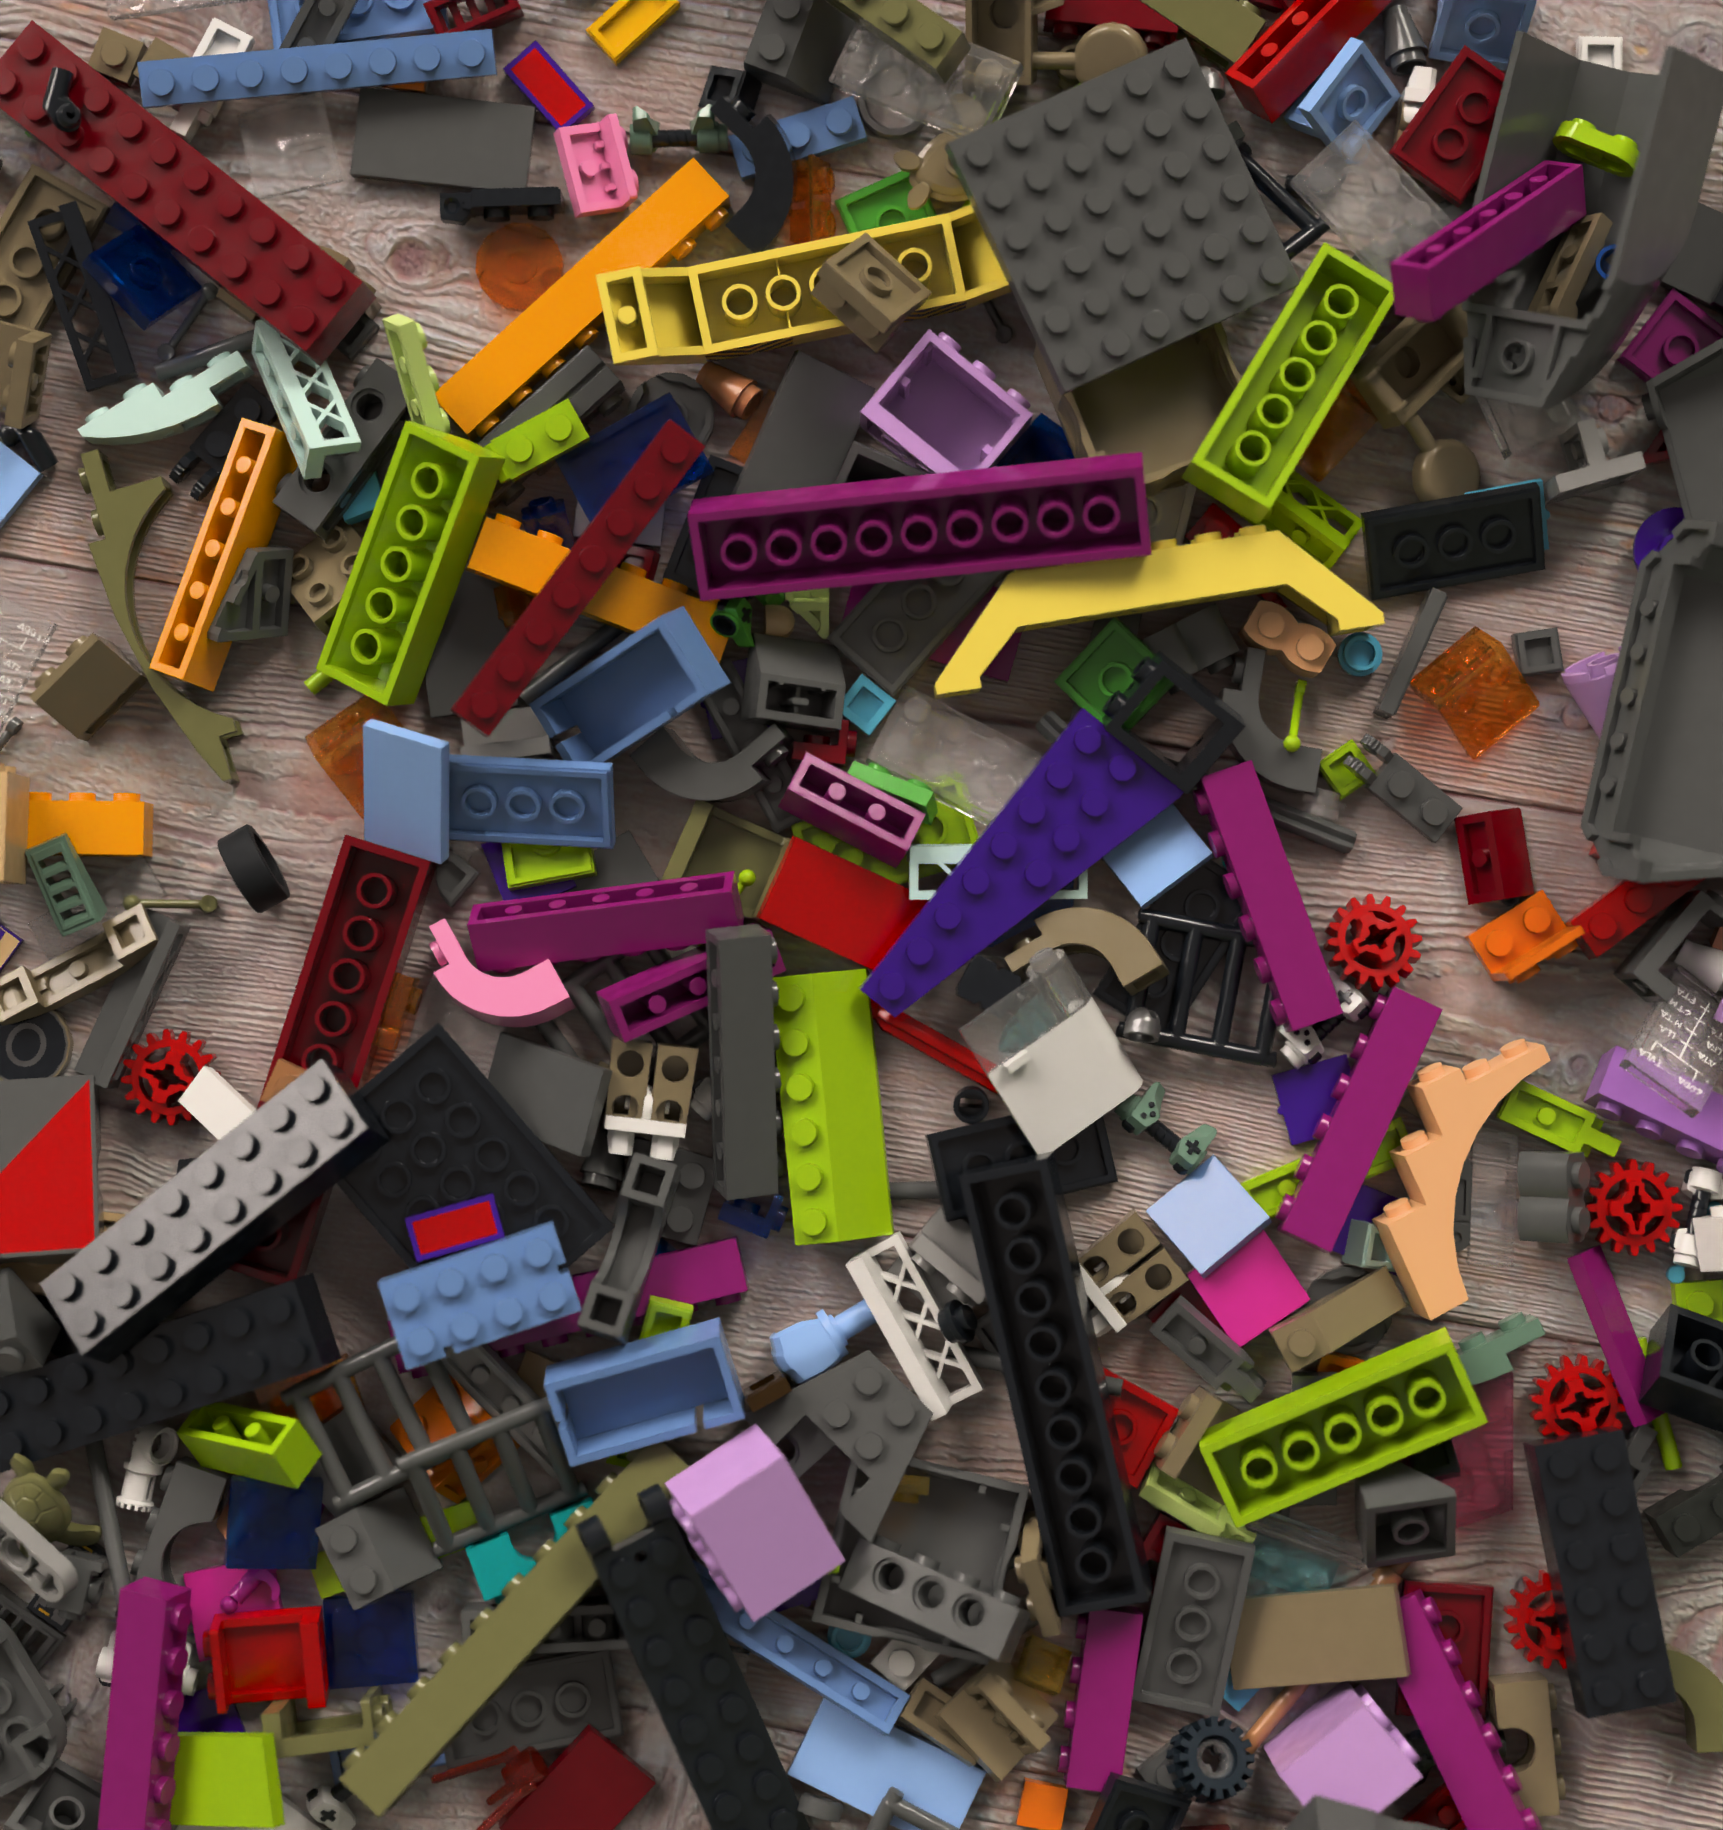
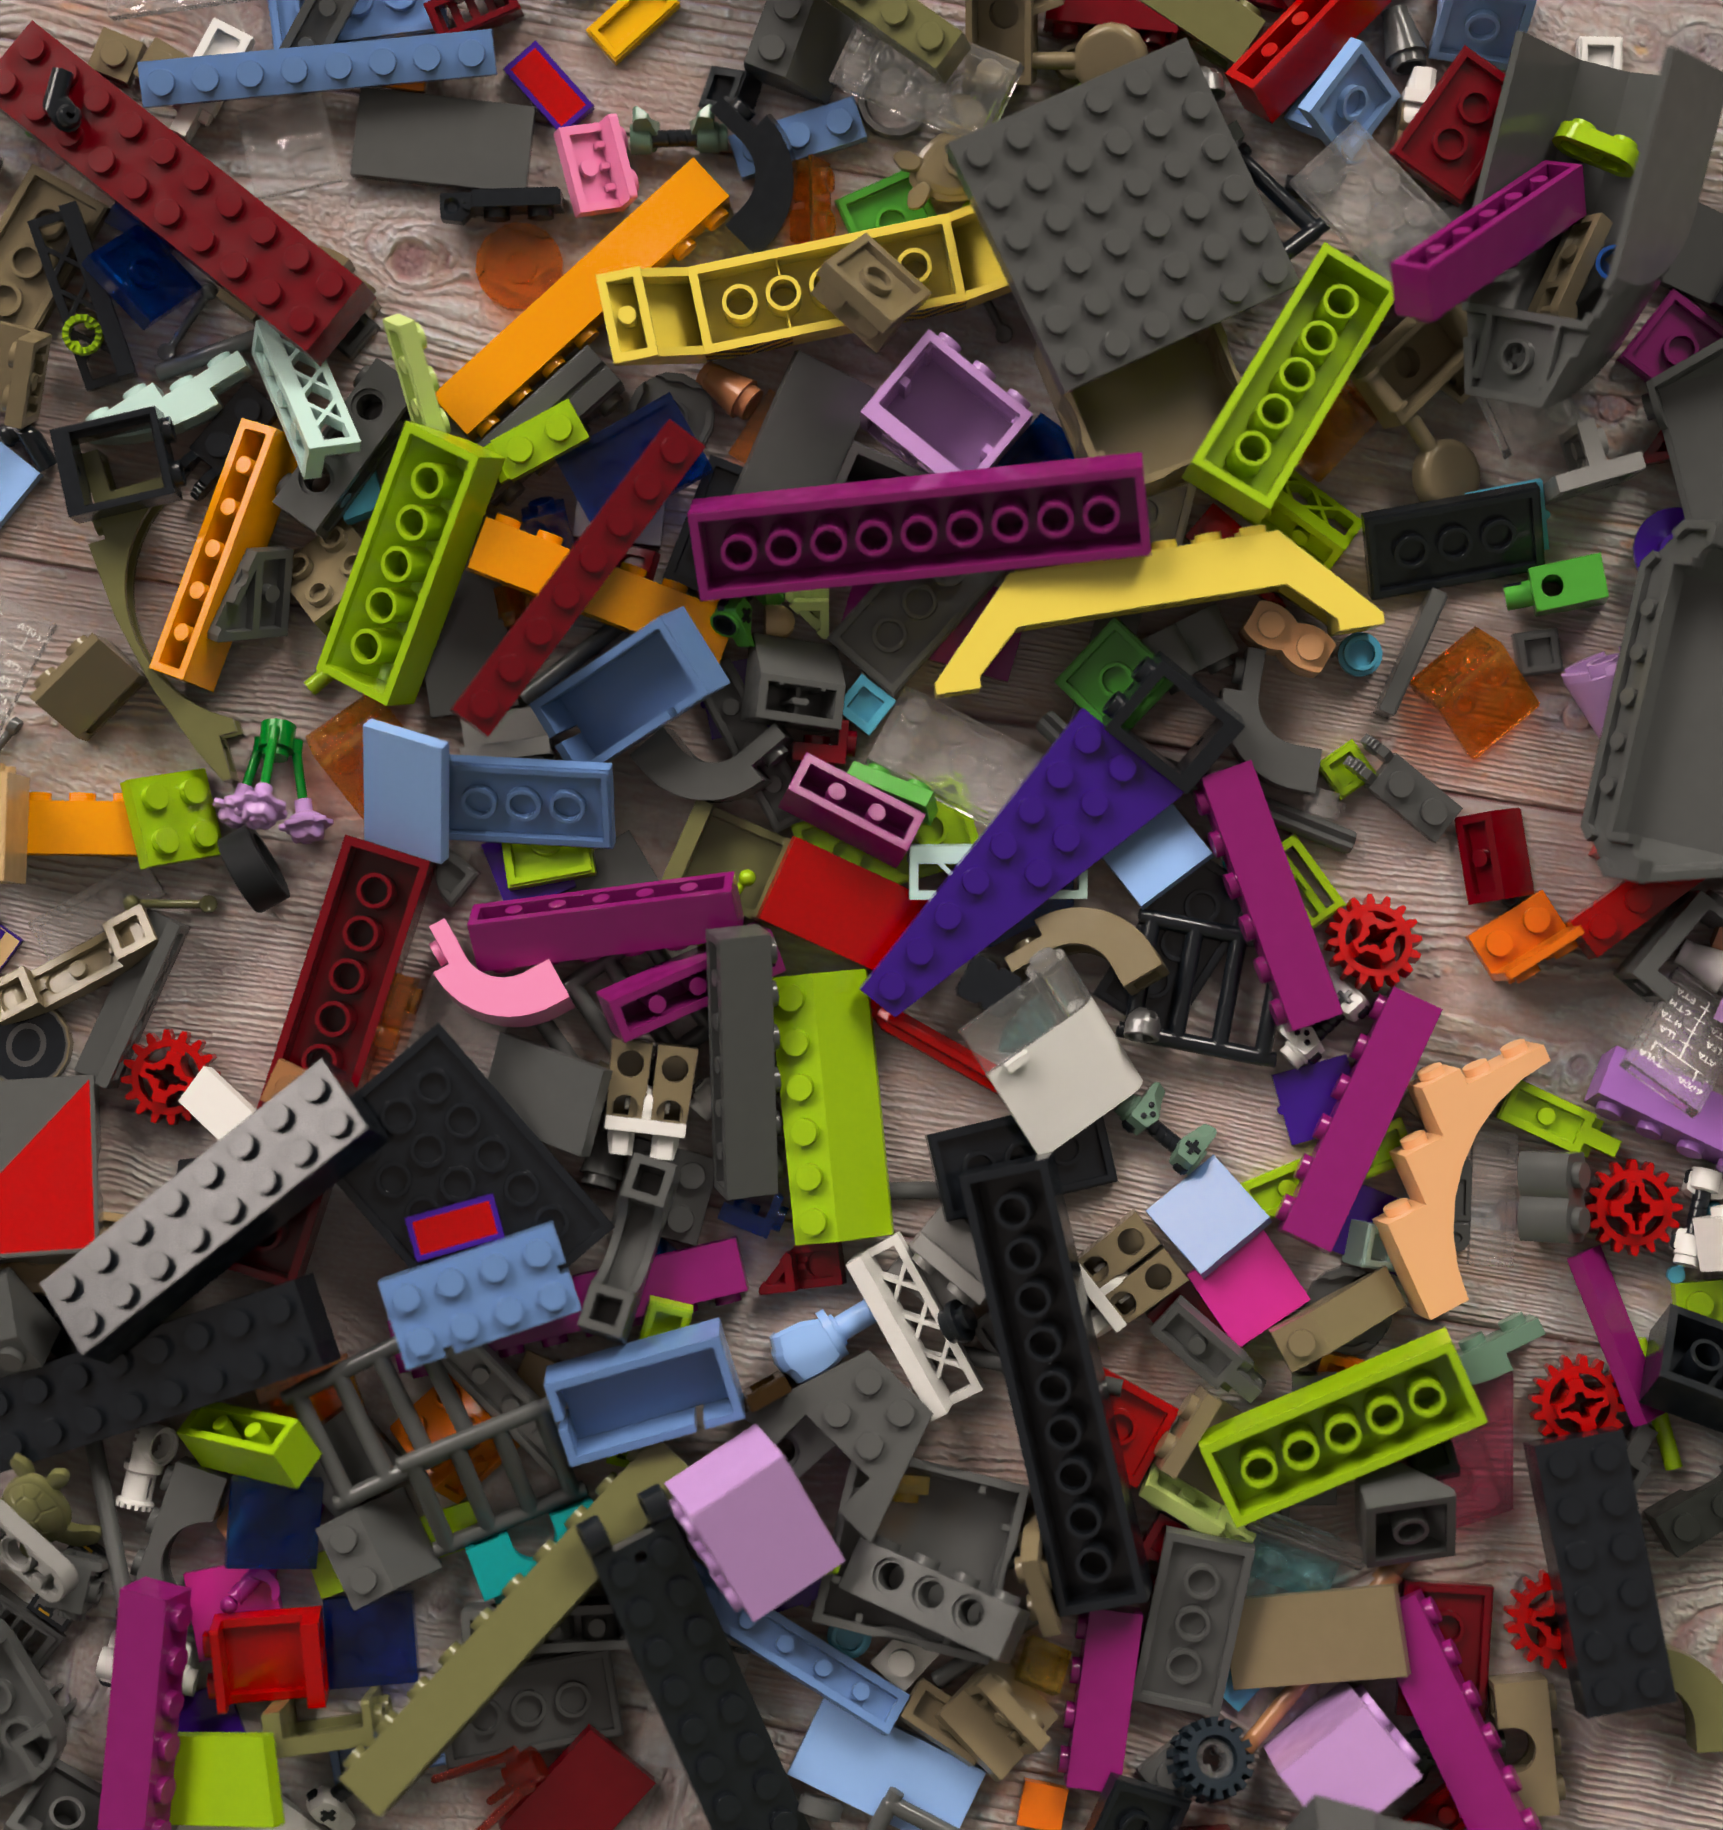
(58, 906): sand green slope -> none
(72, 471): none -> black window
(90, 324): none -> lime bush
(172, 818): none -> lime plate
(258, 806): none -> plant
(807, 1268): none -> dark red slope
(969, 1112): black hinge -> none
(1292, 742): lime hinge -> none
(1323, 912): none -> lime tile
(1580, 581): none -> bright green torso

